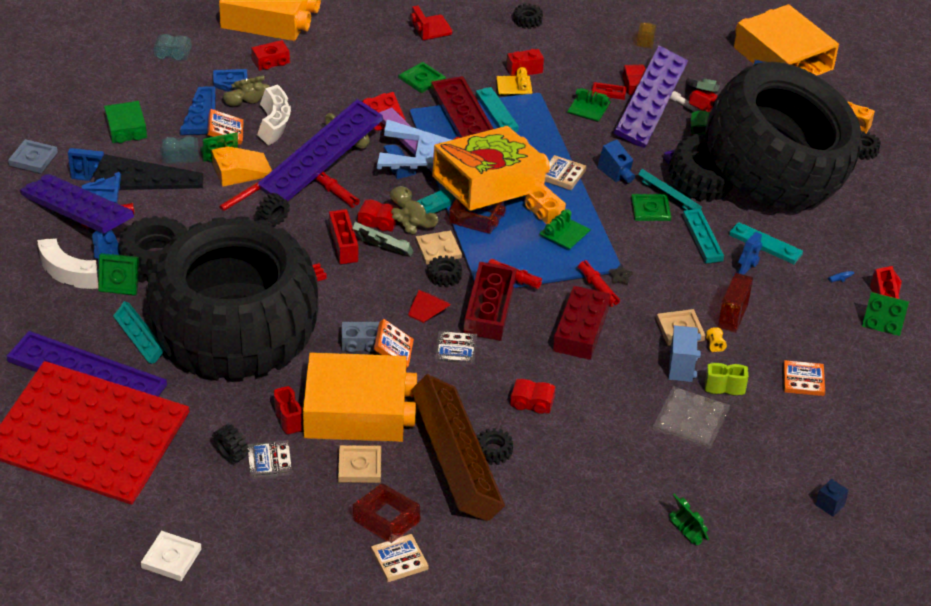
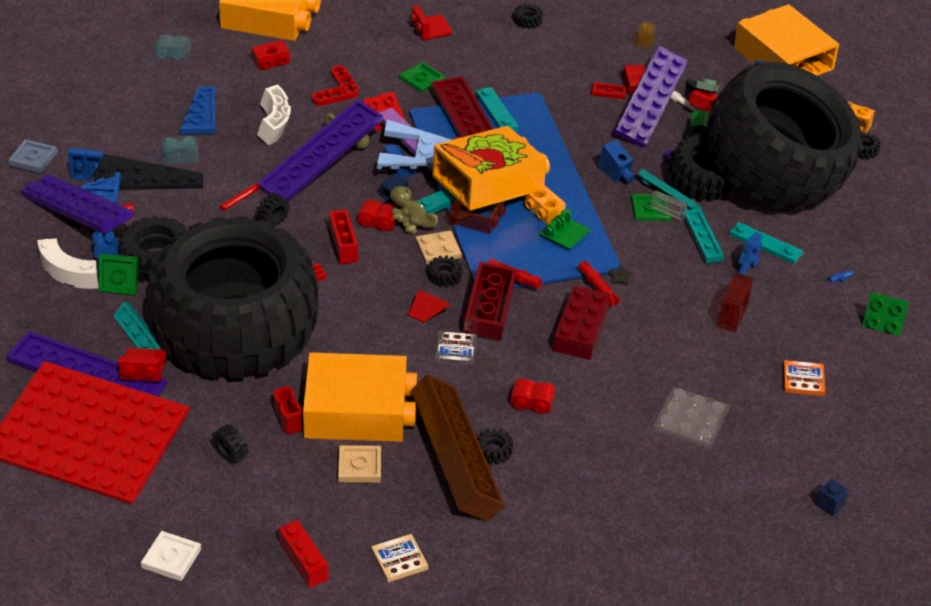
(125, 122): green brick -> none
(142, 364): none -> red bracket
(217, 142): green hinge -> none
(222, 124): tile -> none
(224, 78): blue wing -> none
(239, 165): light orange slope -> none
(248, 90): olive animal -> none
(269, 459): tile -> none
(303, 554): none -> red brick
(332, 185): red pin -> none
(342, 89): none -> red beam
(359, 336): sand blue brick -> none
(365, 513): clear red window -> none
(382, 240): sand green wing -> none
(390, 183): none -> dark blue brick
(393, 341): tile -> none
(515, 84): yellow hinge -> none
(529, 59): red brick -> none
(564, 172): tile -> none
(589, 105): green hinge -> none
(668, 205): none -> clear tile
(678, 318): tan plate -> none
(684, 353): medium blue container -> none
(689, 522): green hinge -> none
(716, 339): yellow bush -> none
(726, 379): lime brick -> none
(886, 282): red slope -> none

